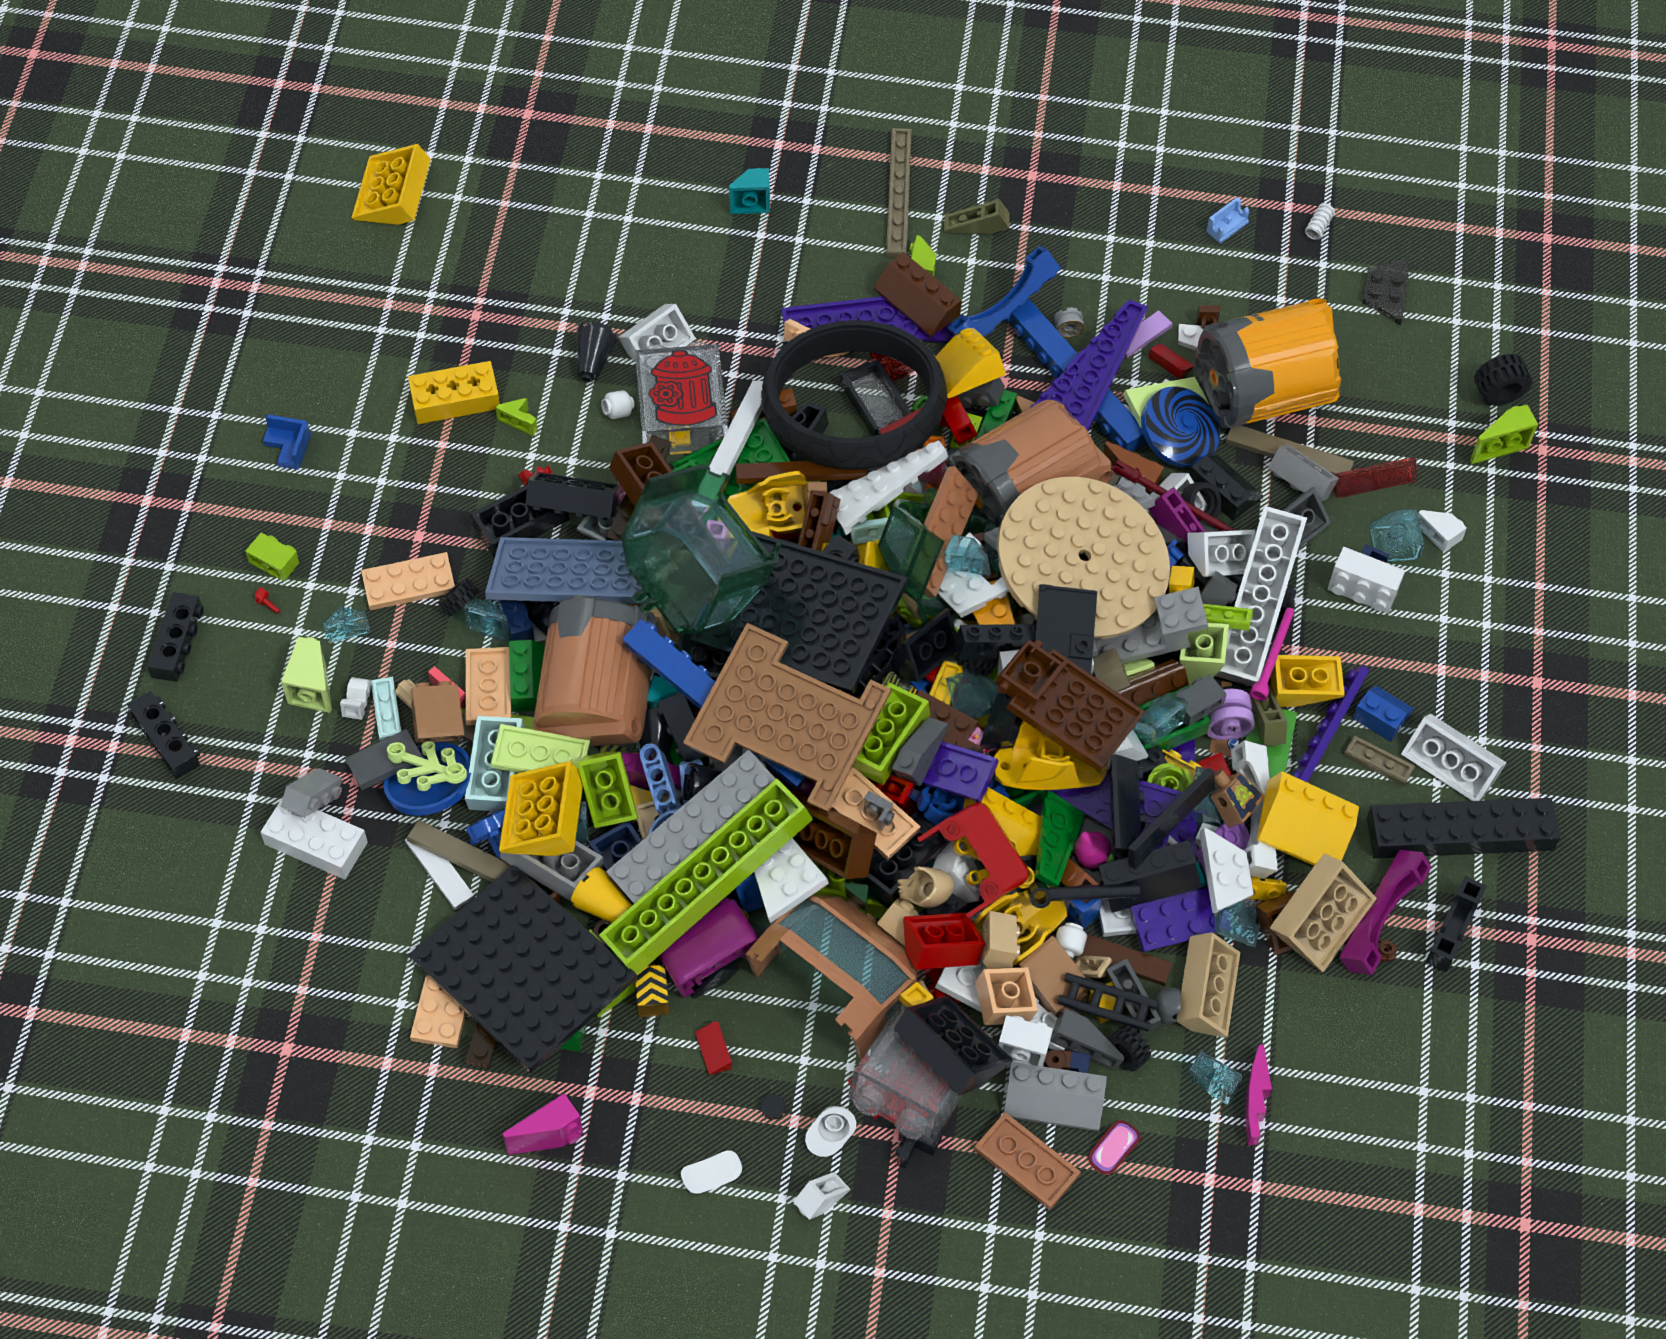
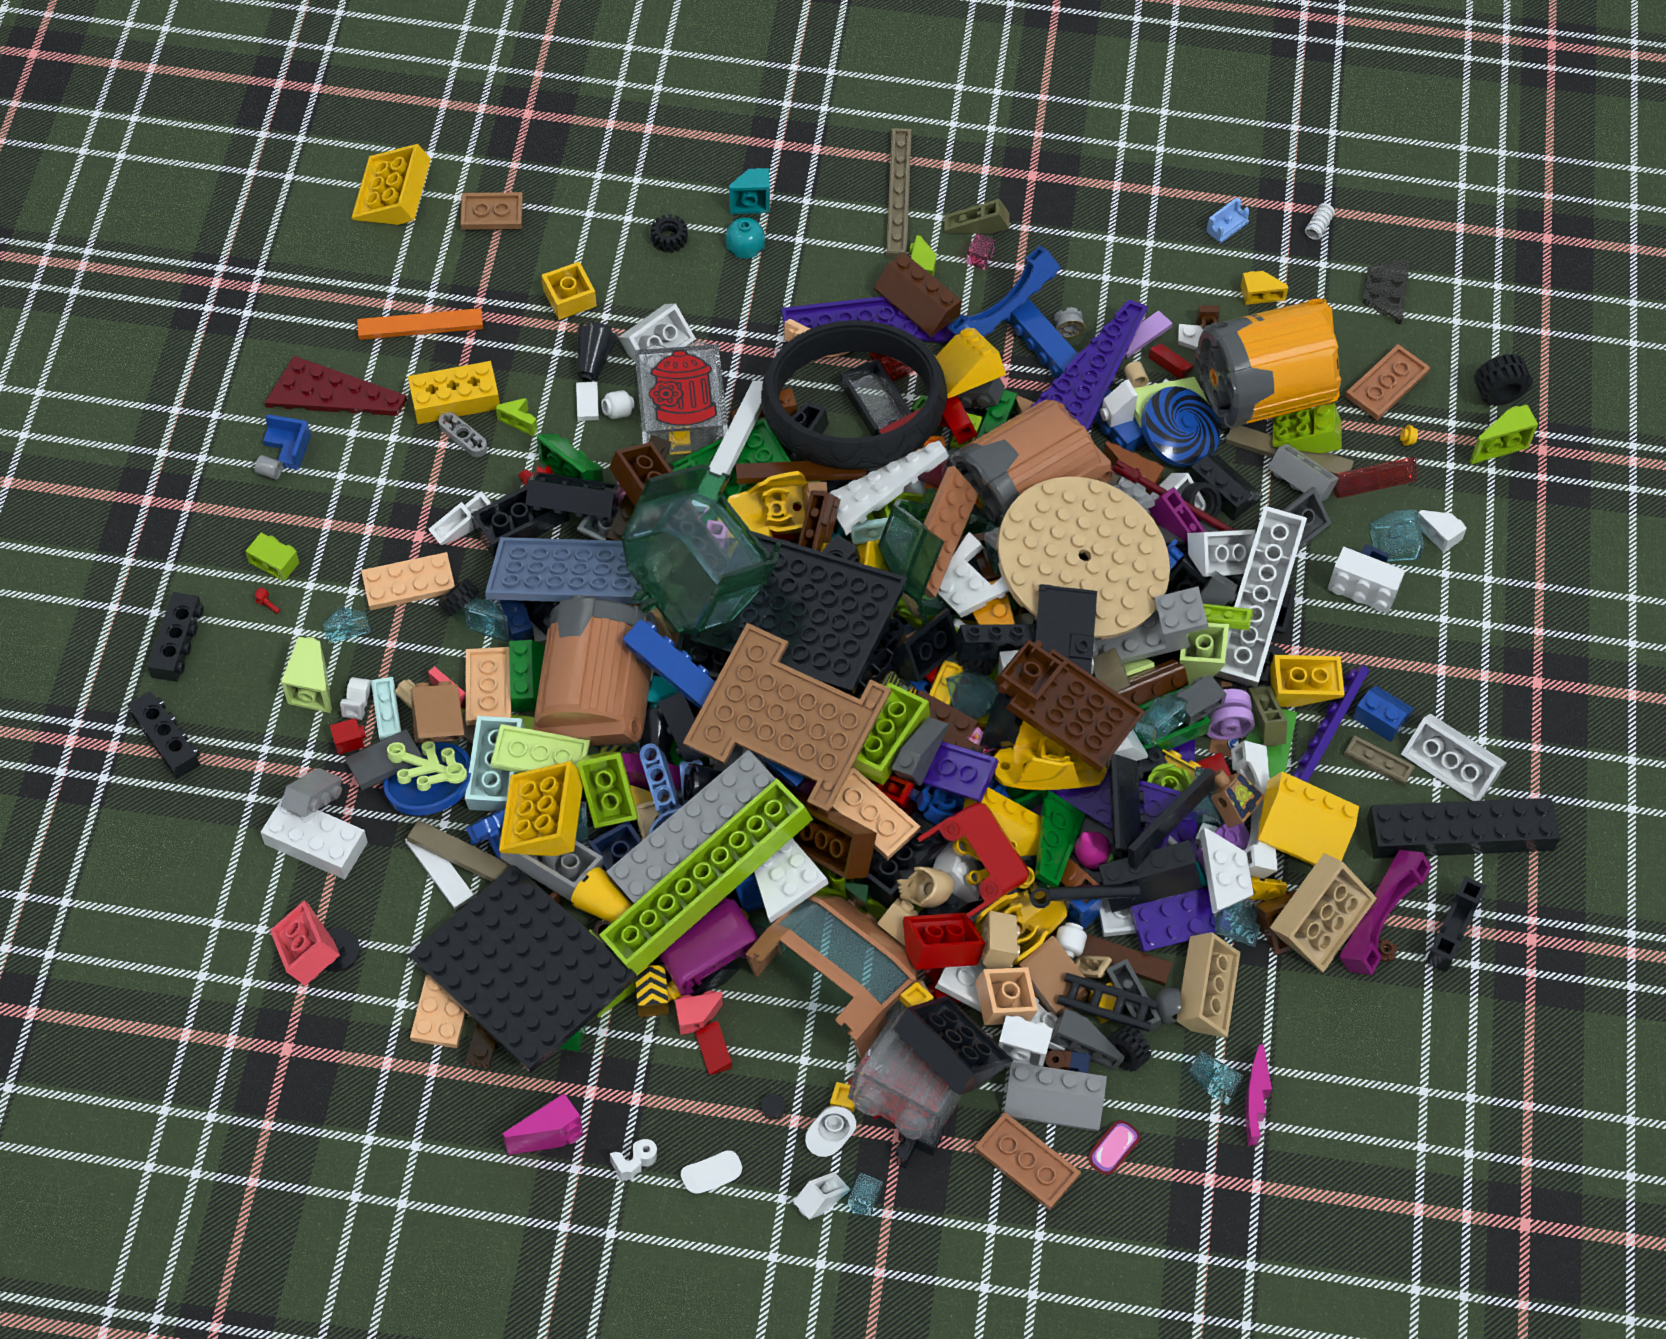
(268, 467): none -> light grey beam
(304, 944): none -> coral slope
(328, 390): none -> dark red wing
(348, 736): none -> red brick
(348, 949): none -> black piece
(420, 324): none -> orange tile
(458, 520): none -> white slope
(459, 425): none -> light grey beam
(491, 210): none -> medium nougat plate
(566, 459): none -> green slope
(569, 290): none -> yellow brick
(587, 401): none -> white tile
(643, 1155): none -> white leg
(669, 242): none -> black tyre
(673, 992): none -> yellow plate
(697, 1011): none -> coral slope
(745, 238): none -> teal cylinder
(840, 1097): none -> yellow plate
(864, 1194): none -> clear light blue brick
(880, 807): flat silver bracket -> none
(966, 556): clear light blue slope -> none
(980, 251): none -> clear pink brick
(1119, 405): none -> white slope
(1136, 374): none -> tan piece
(1181, 578): yellow brick -> none
(1260, 689): dark pink piece -> none
(1262, 288): none -> yellow slope
(1309, 429): none -> lime slope
(1387, 382): none -> nougat plate
(1409, 435): none -> yellow plate

